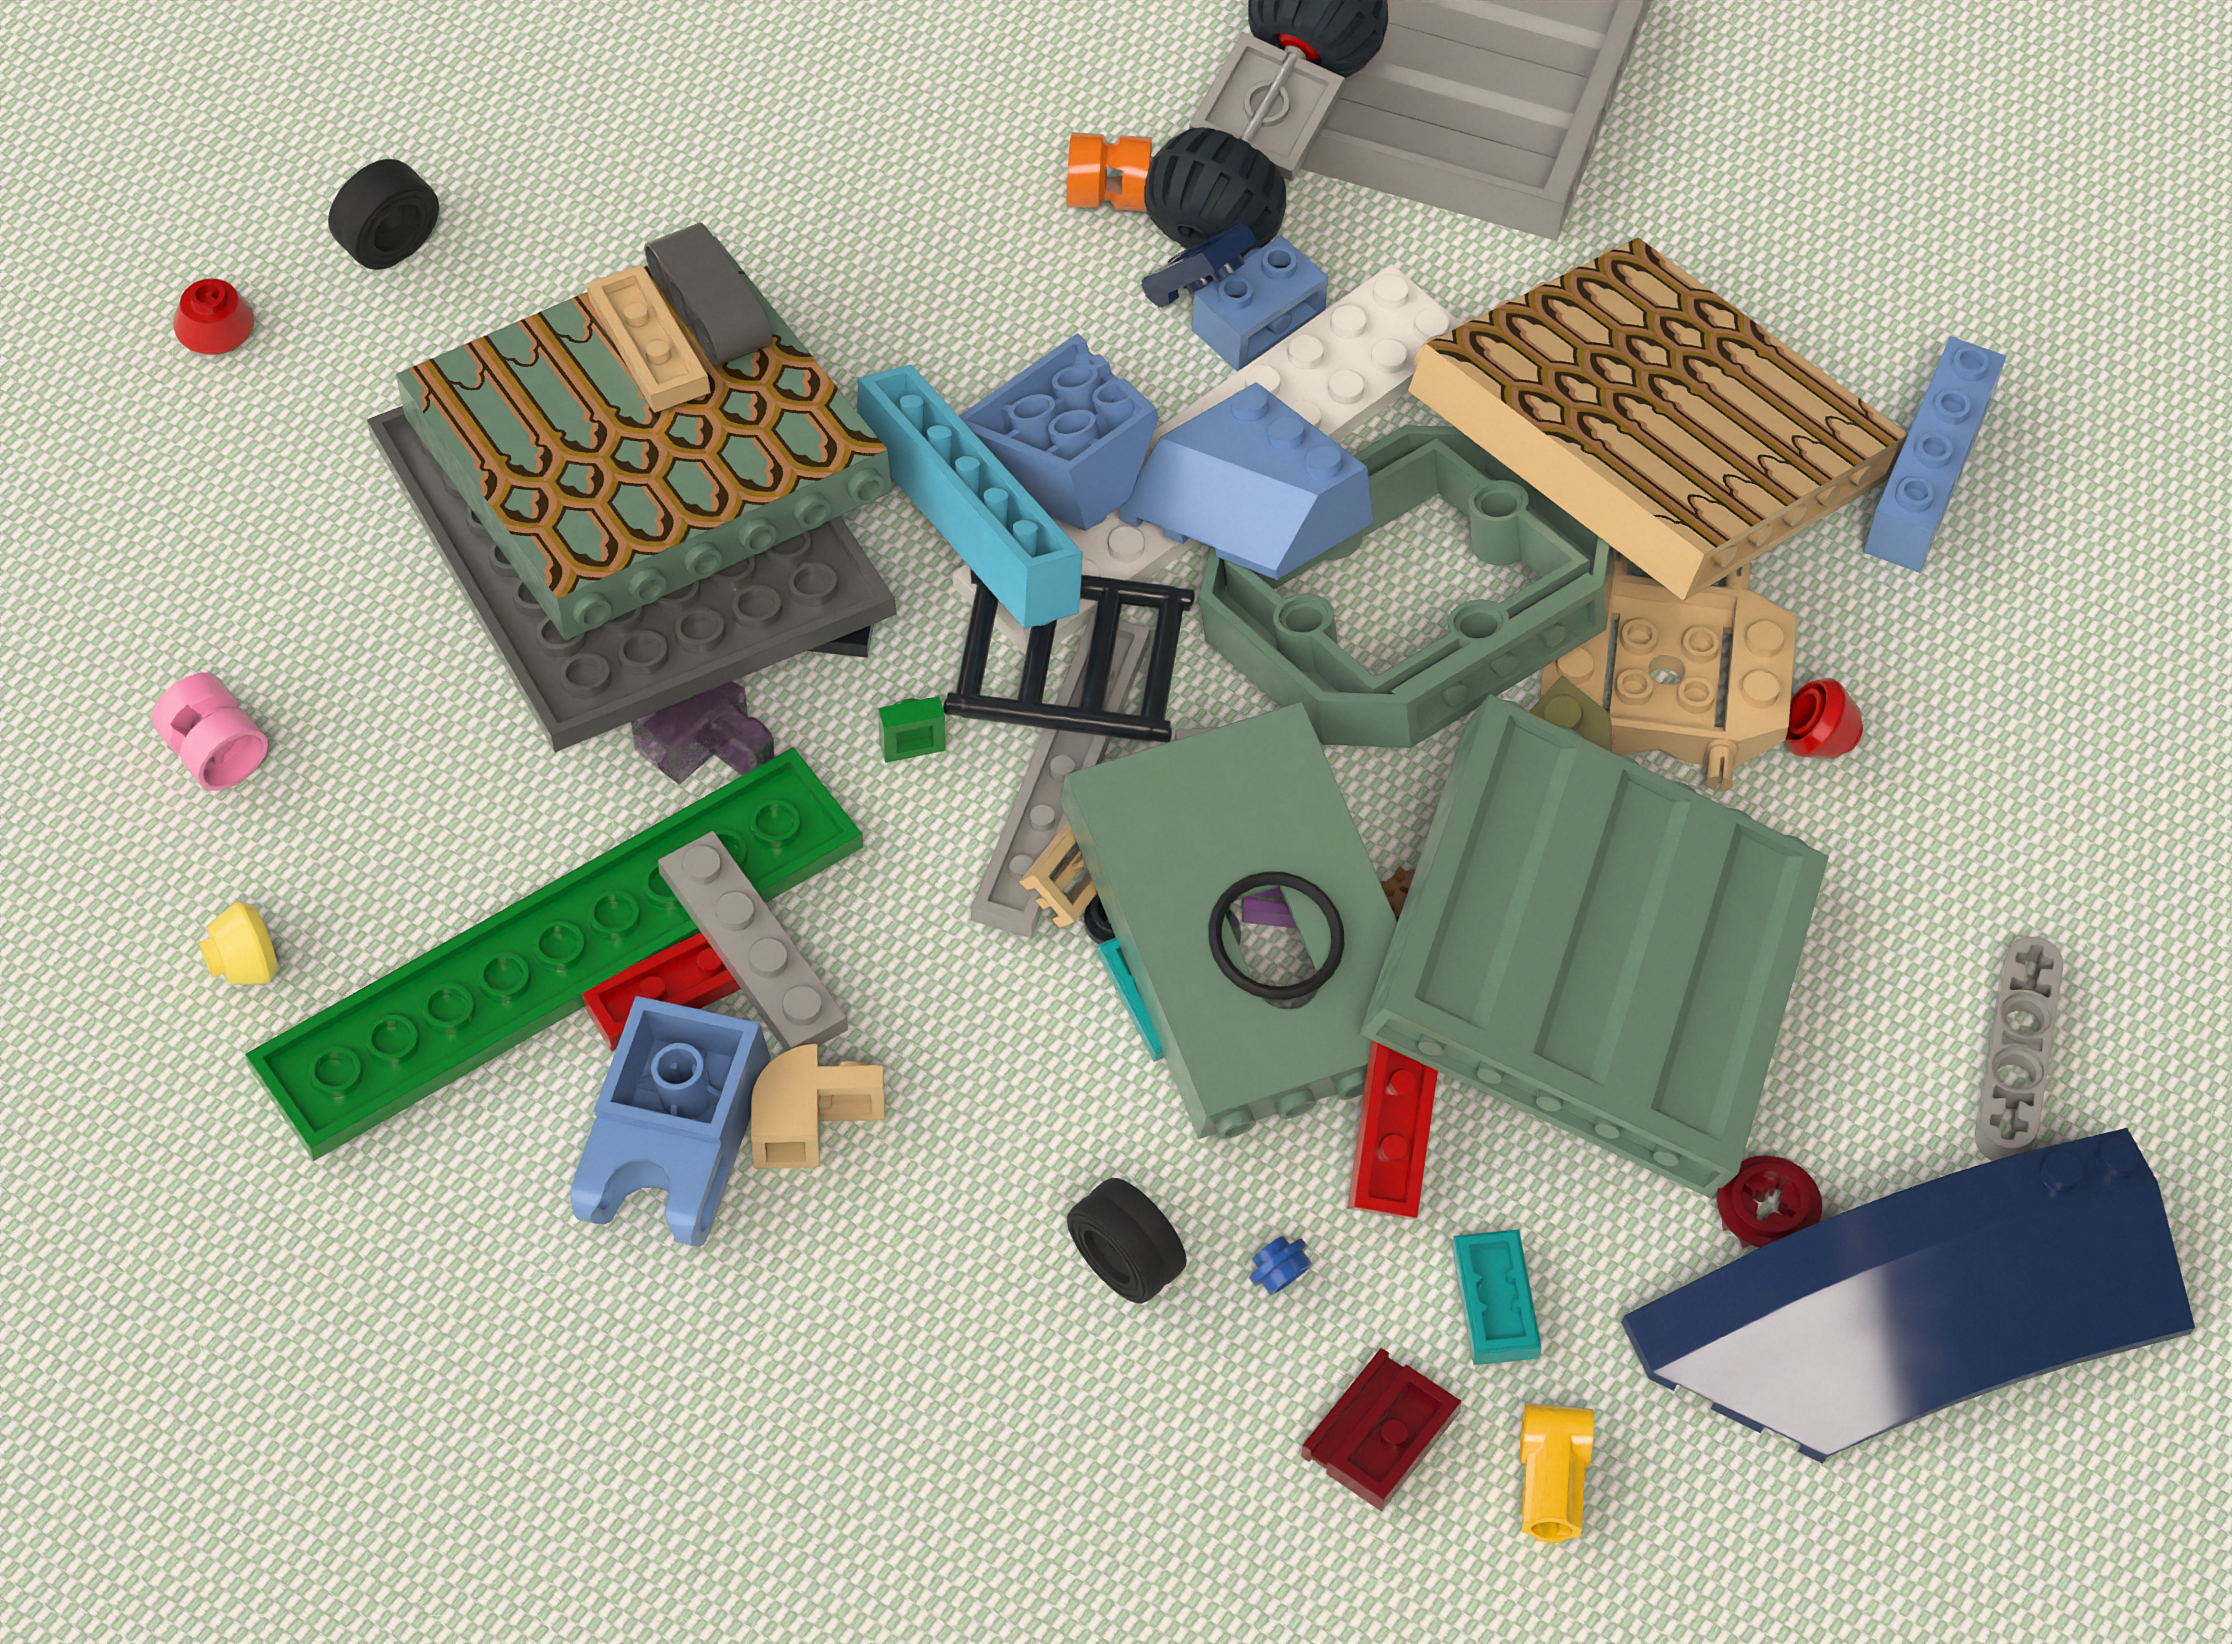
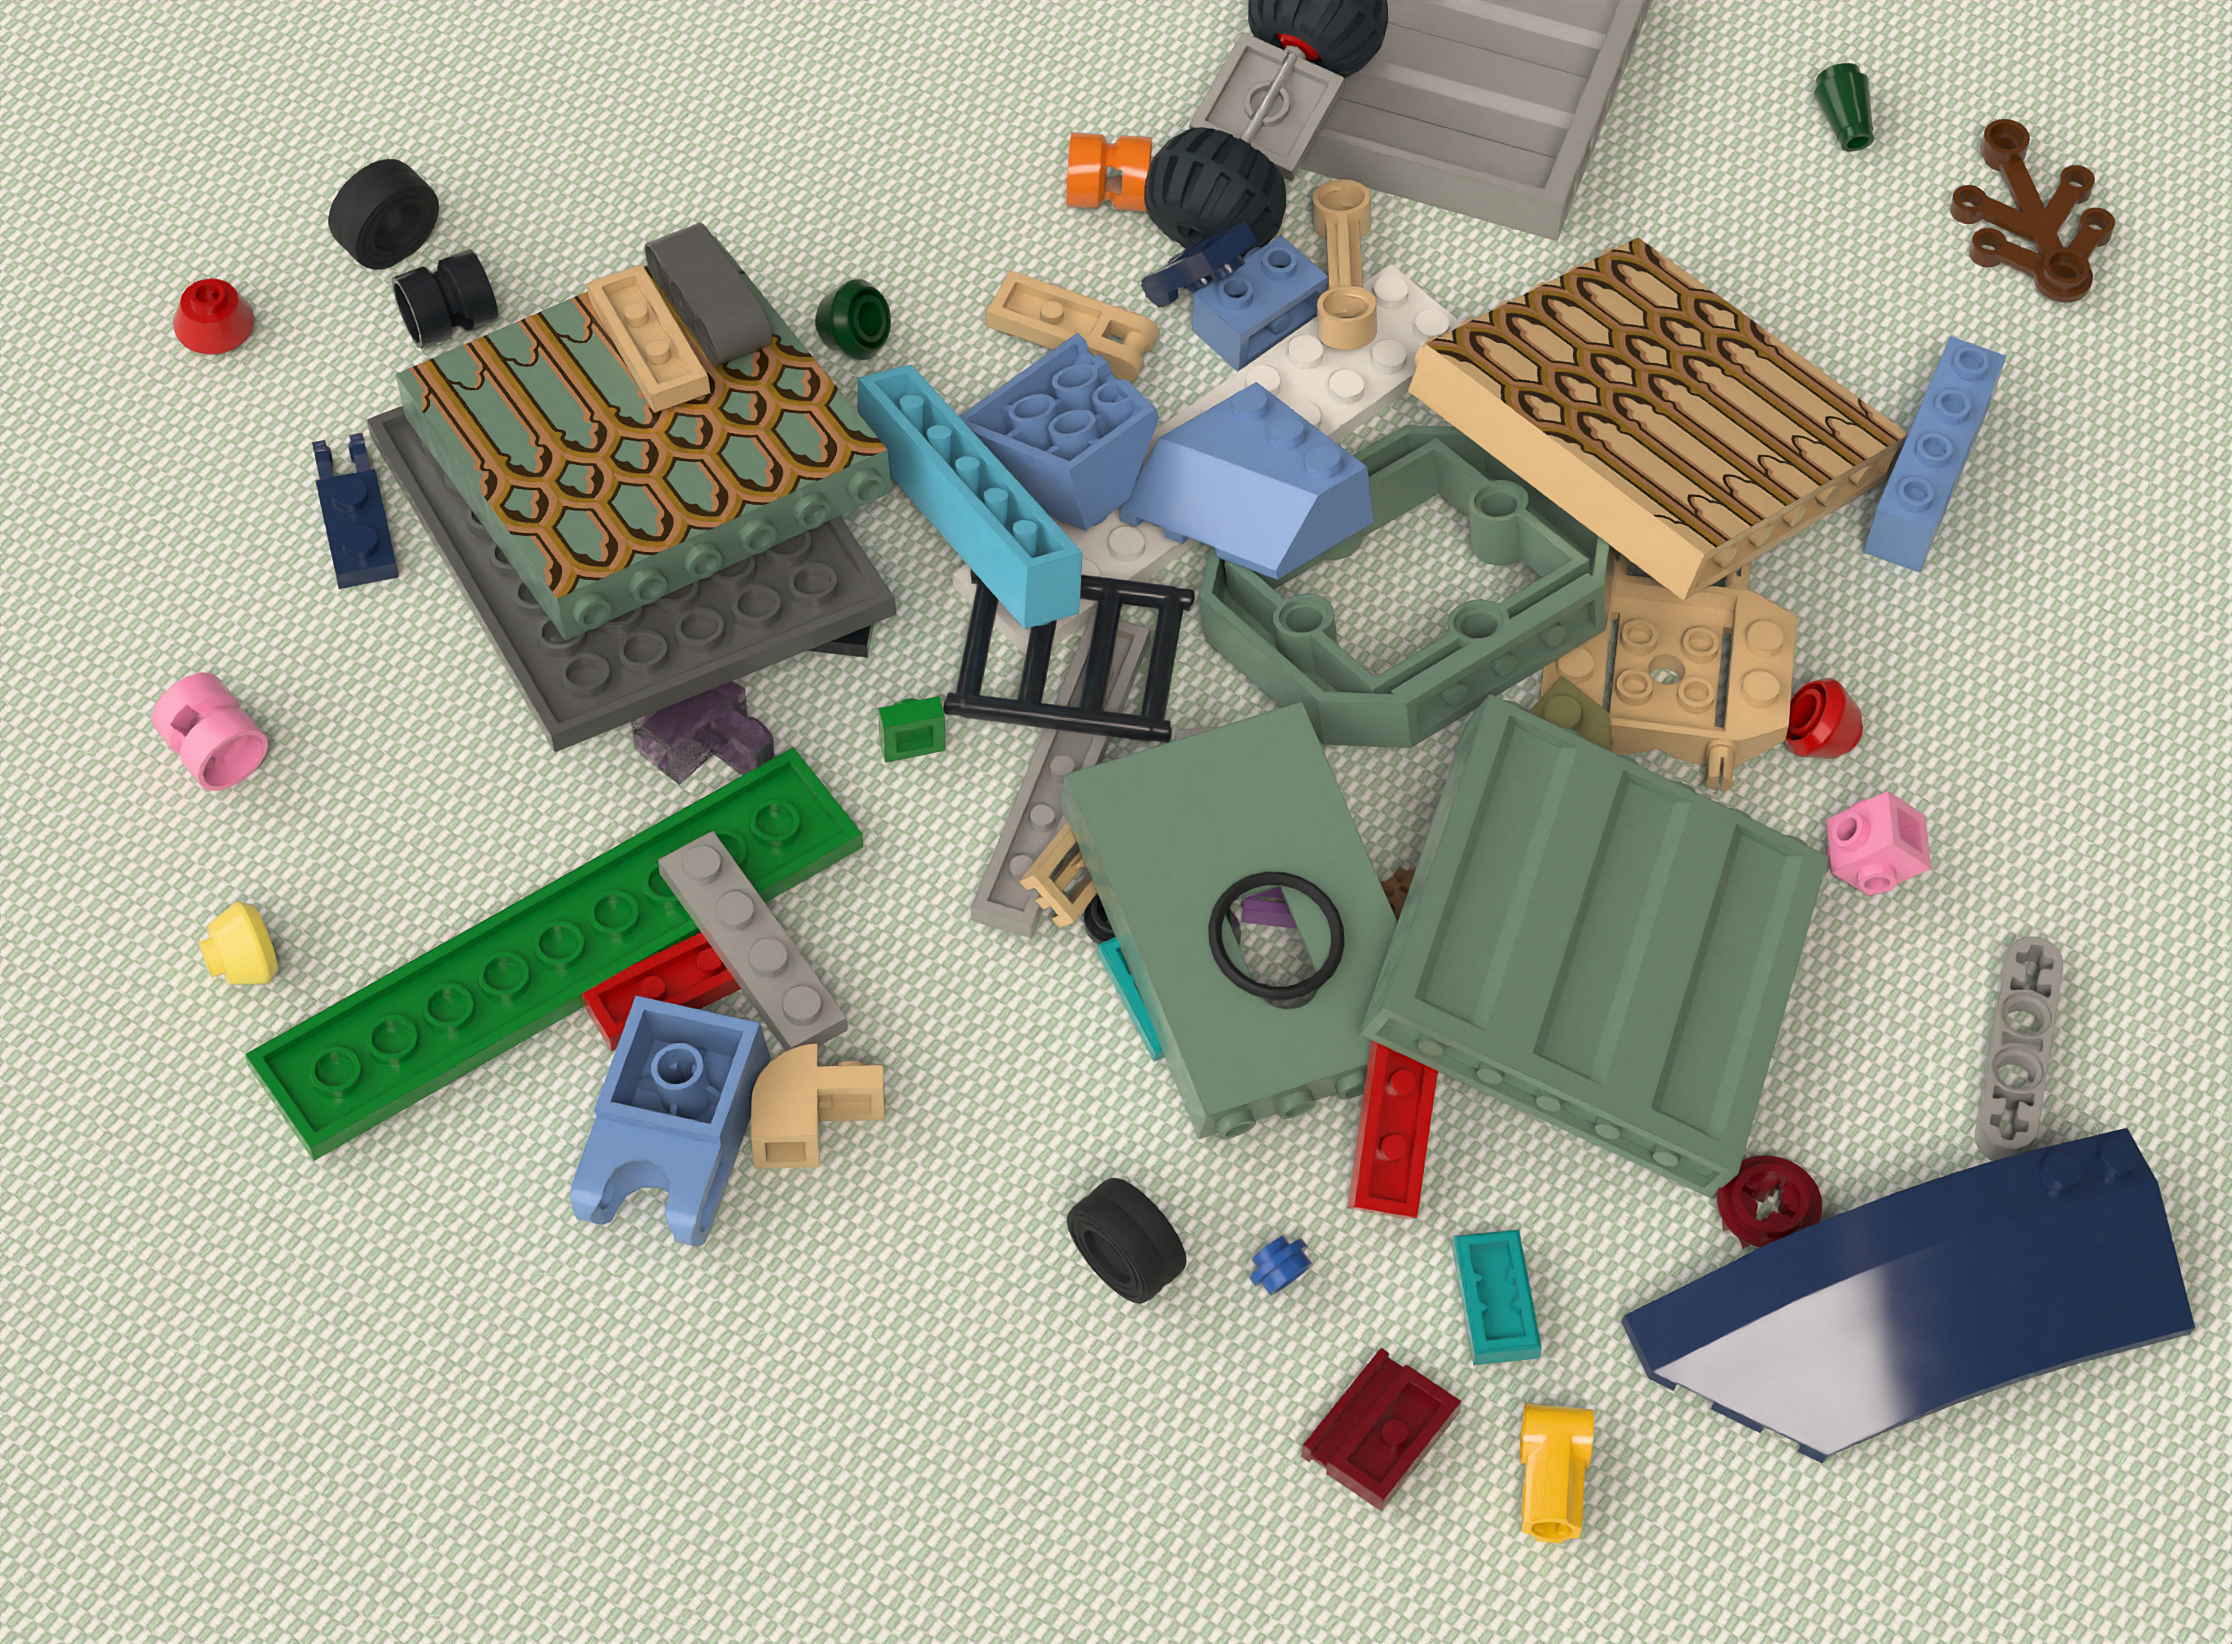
(354, 518): none -> dark blue hinge
(445, 298): none -> black wheel
(854, 320): none -> dark green cone
(1054, 314): none -> tan plate
(1342, 218): none -> tan piece
(1846, 103): none -> dark green cone
(1878, 844): none -> bright pink brick
(2057, 270): none -> reddish brown plant

